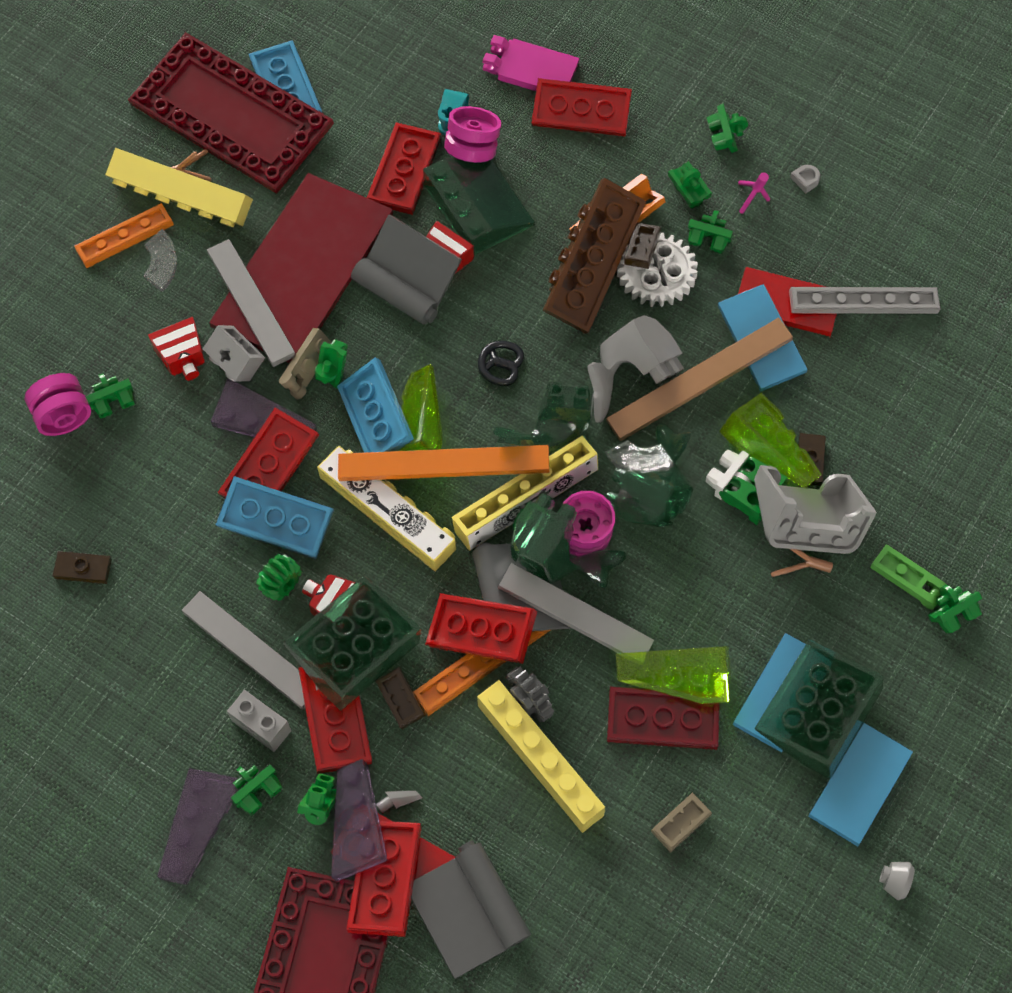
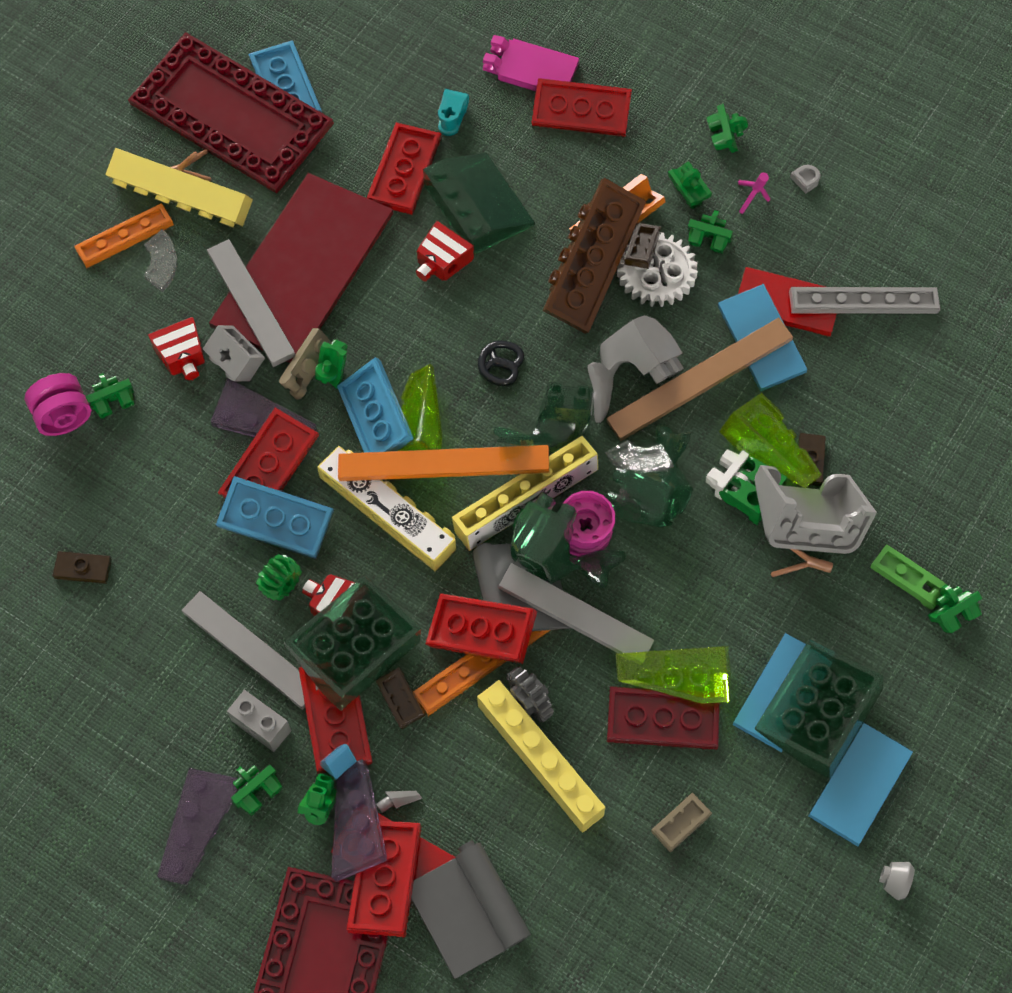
(338, 761): none -> dark azure slope
(407, 270): dark grey door -> none
(472, 134): dark pink wheel -> none

